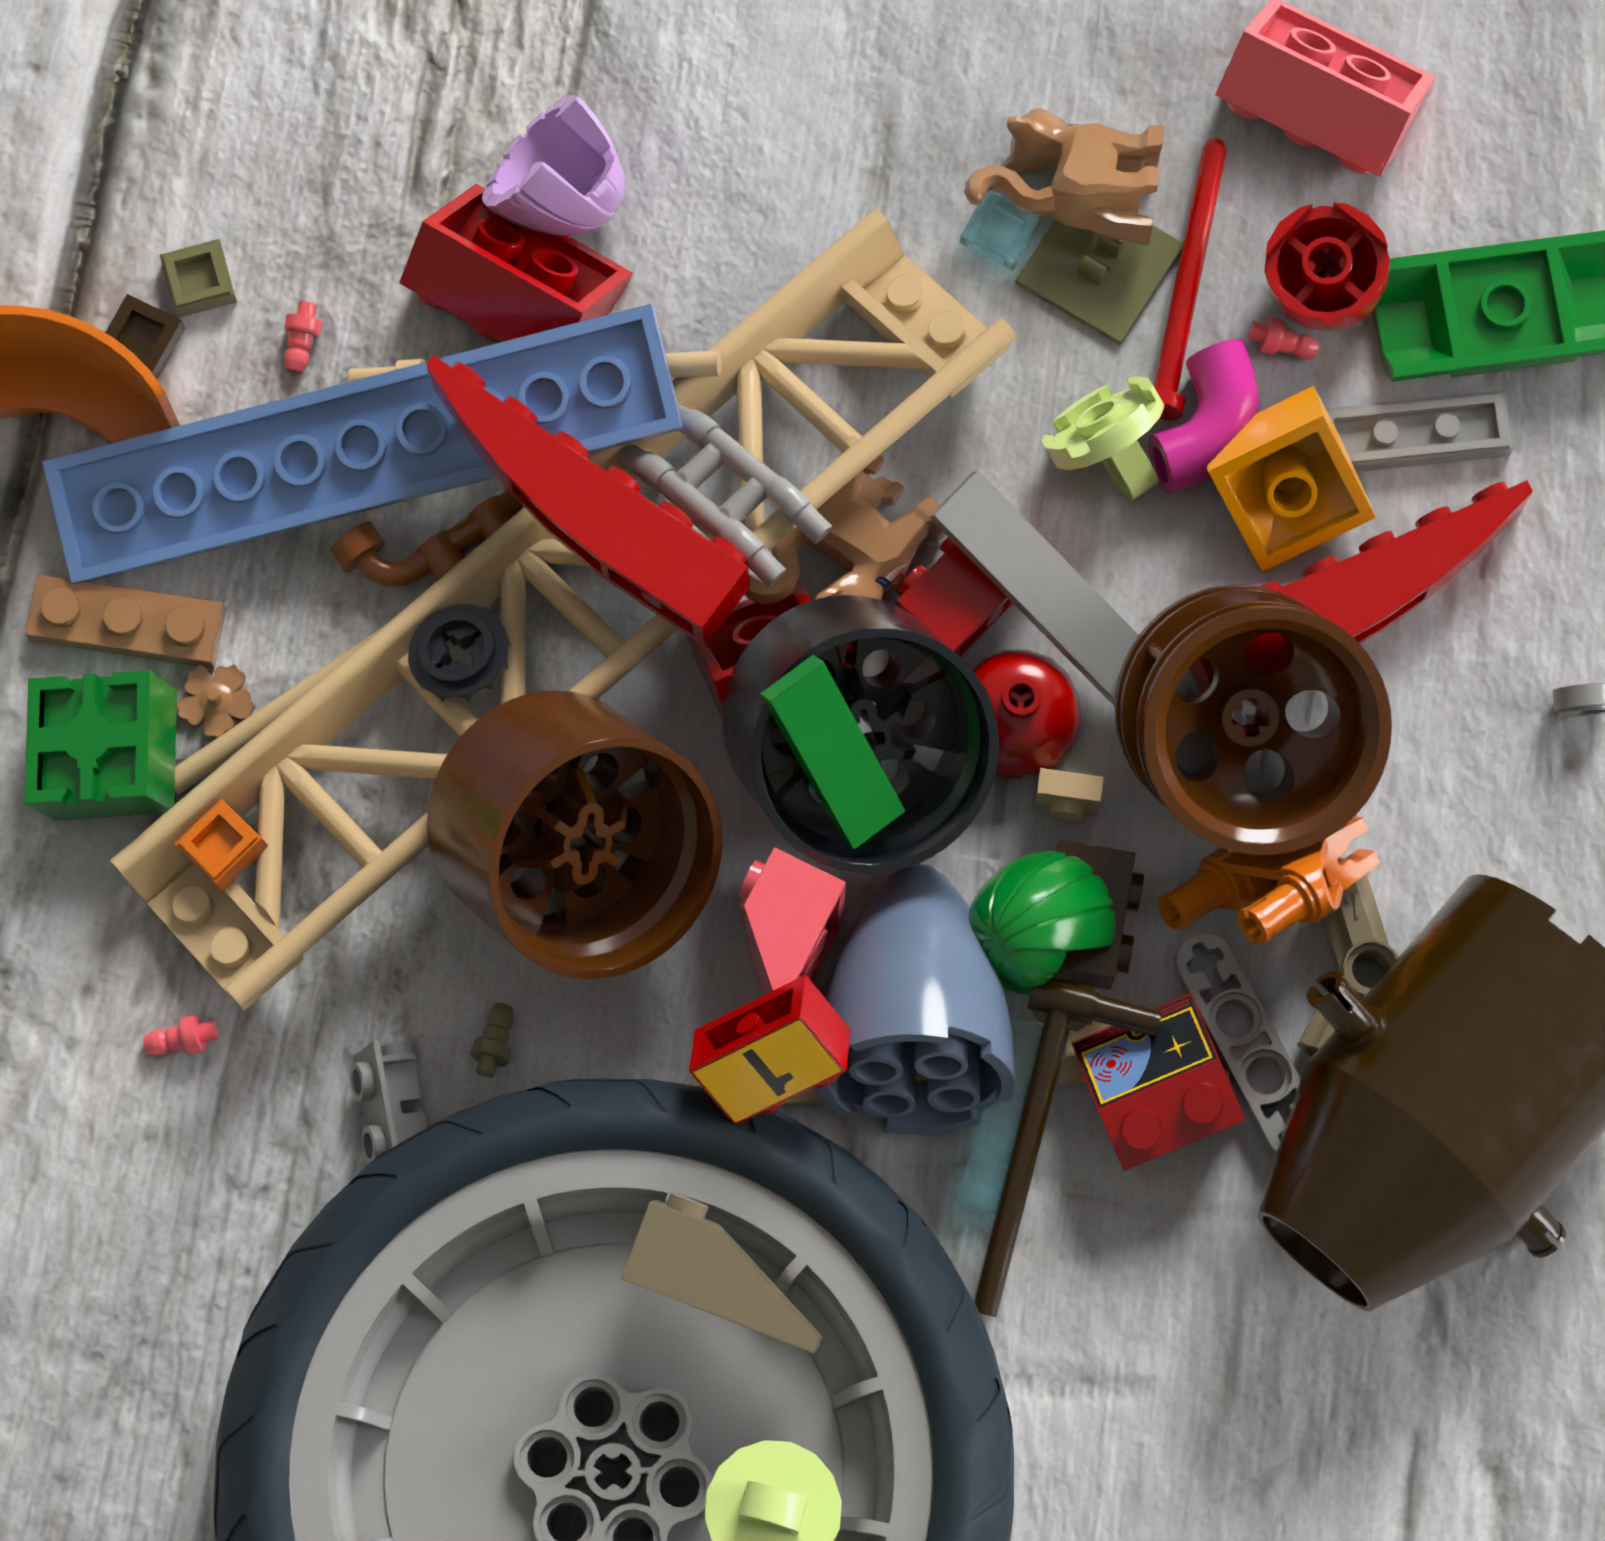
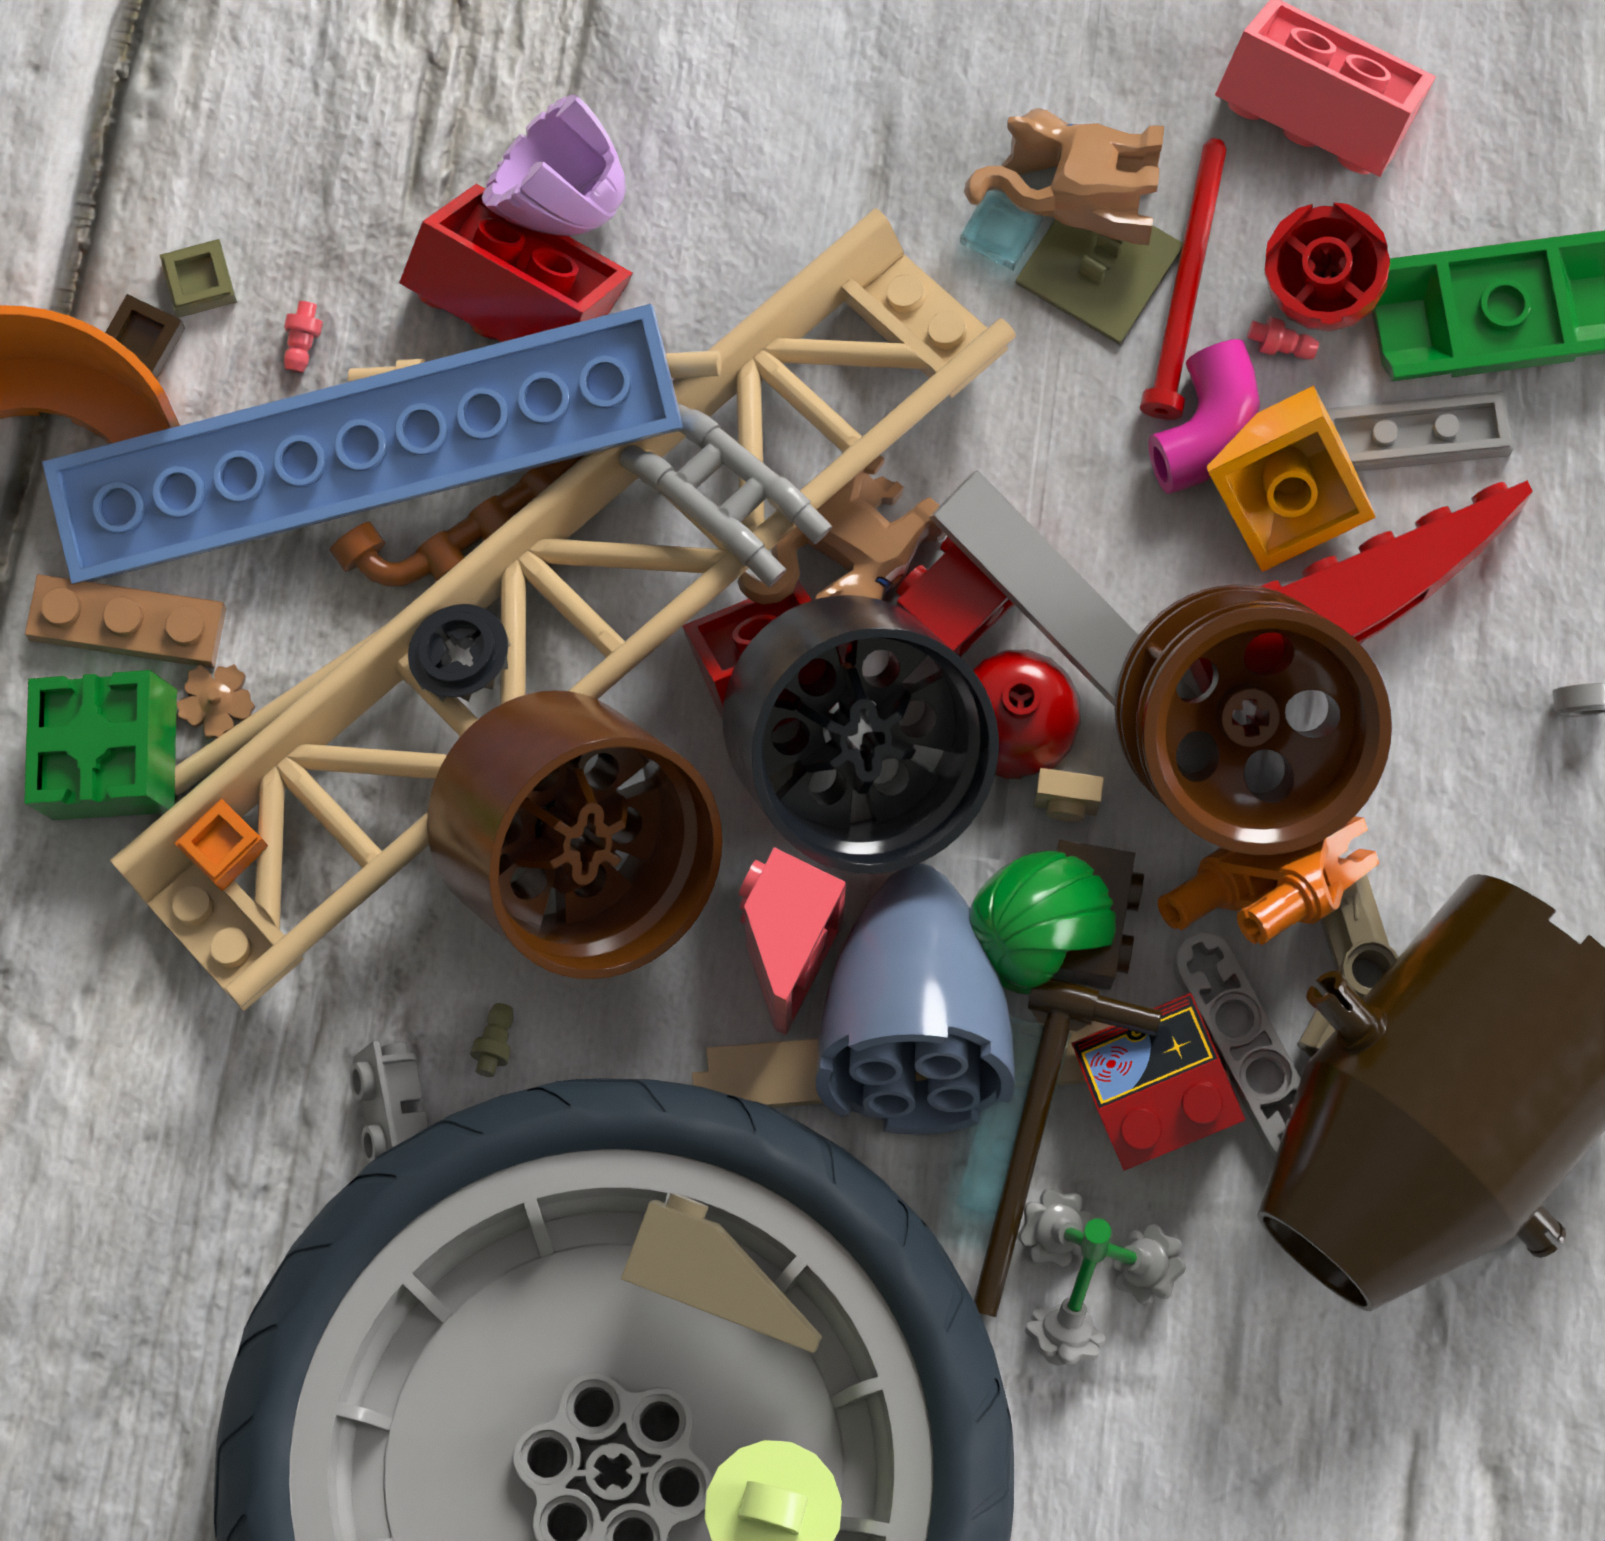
(188, 1036): coral piece -> none
(598, 512): red slope -> none
(770, 1050): brick -> none
(833, 751): green tile -> none
(1061, 1228): none -> light grey plant
(1107, 431): yellowish green tile -> none

